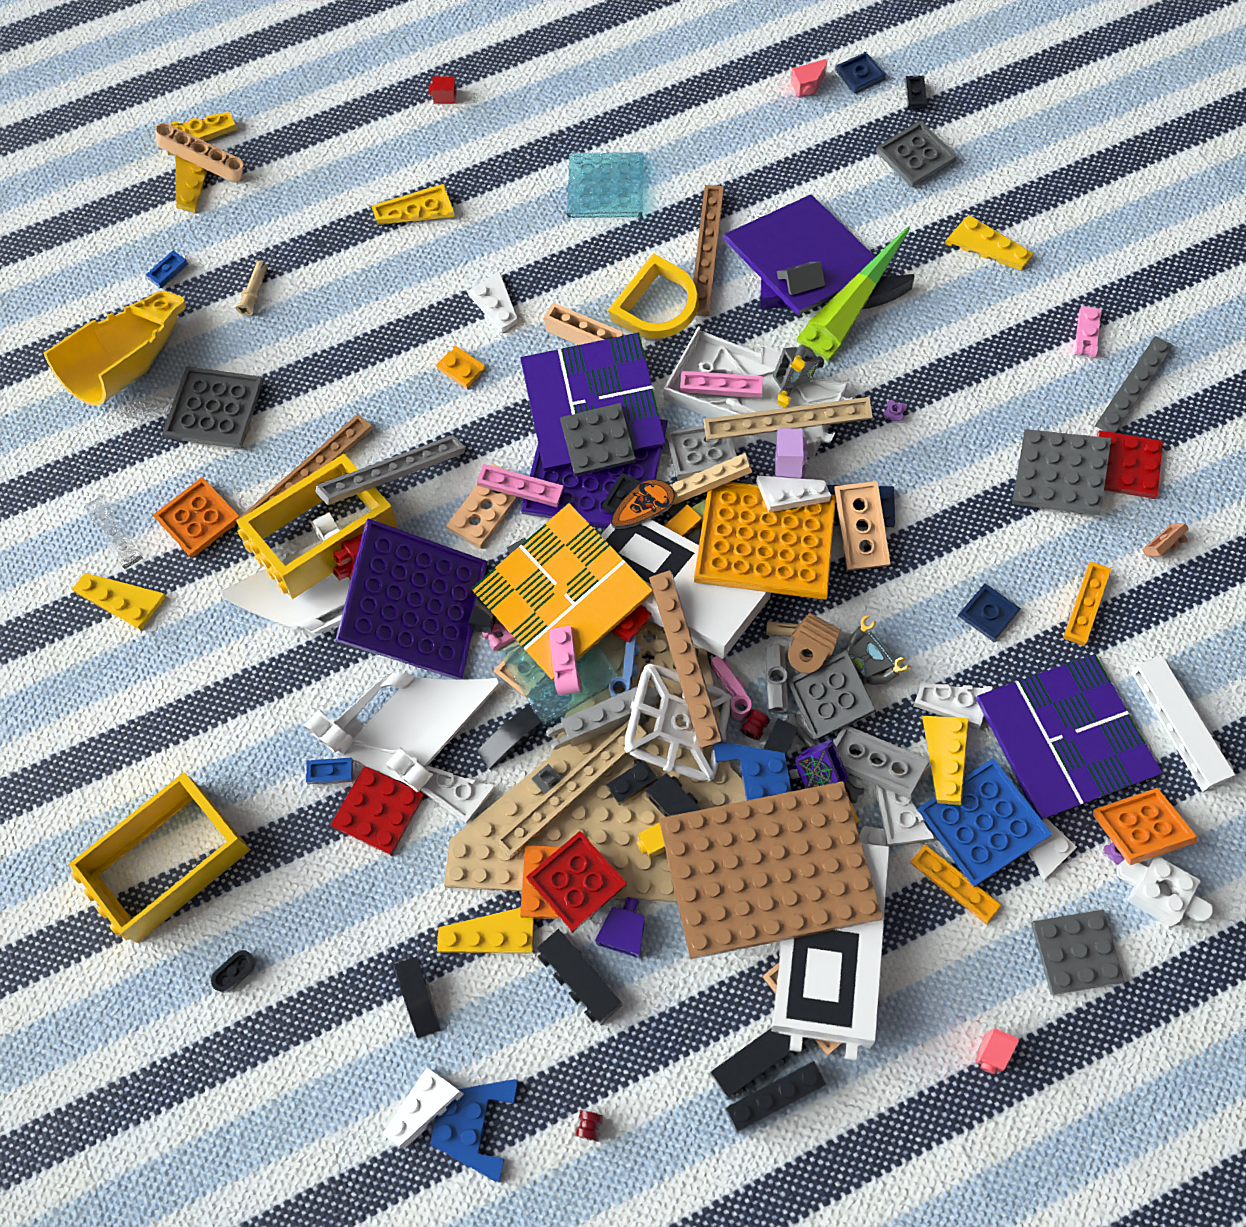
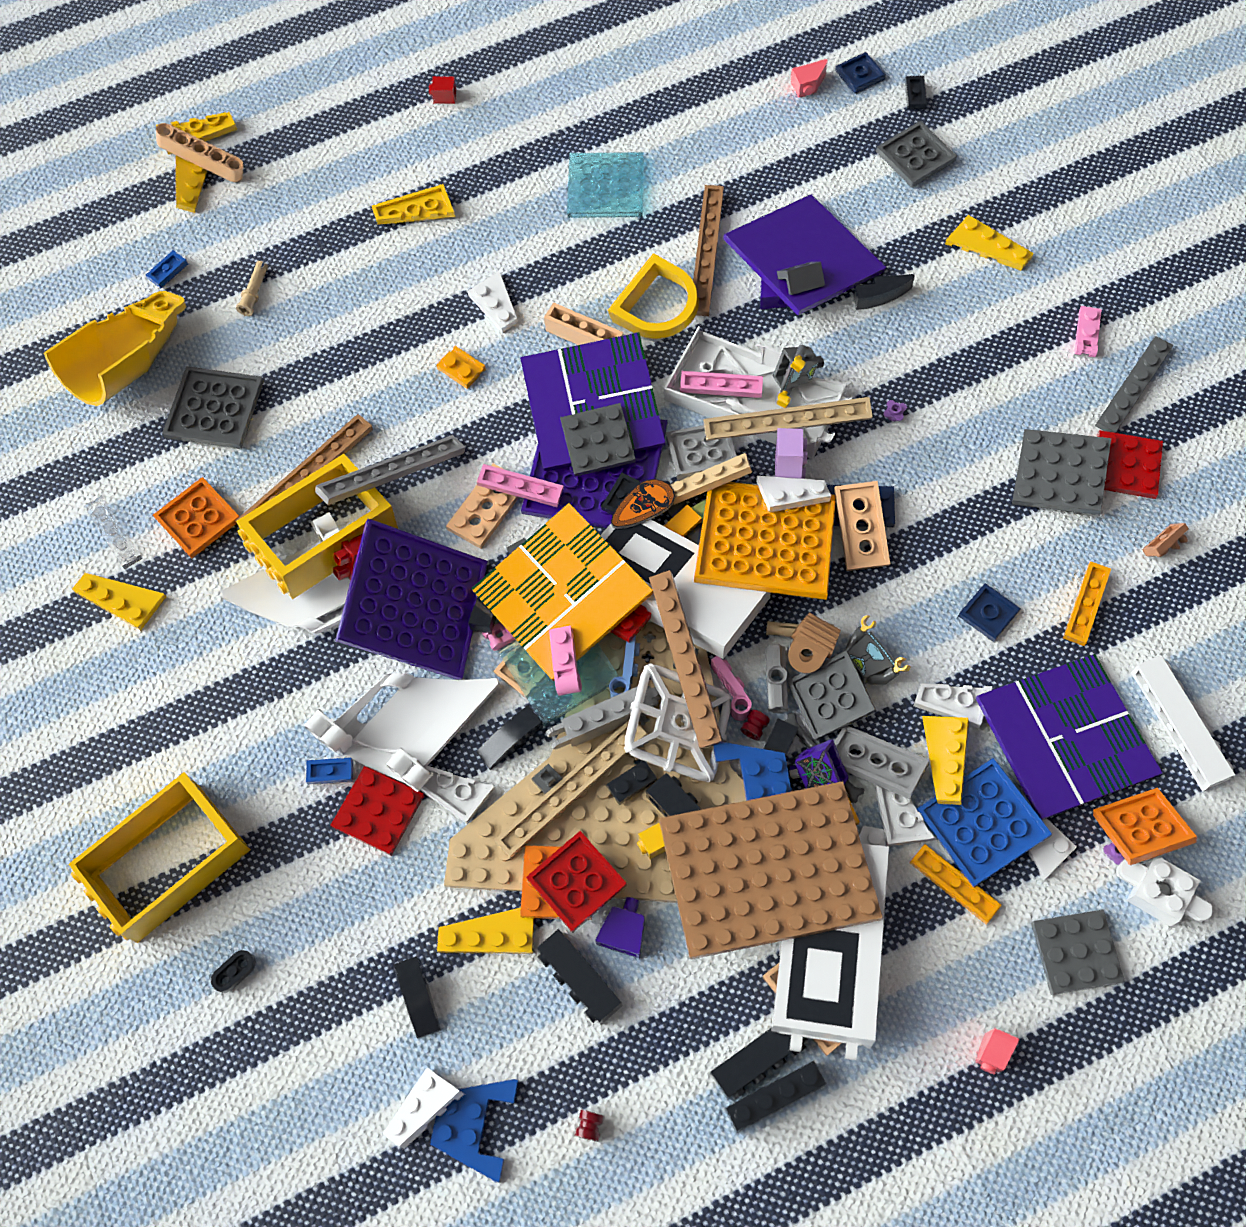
(834, 321): lime plate -> none

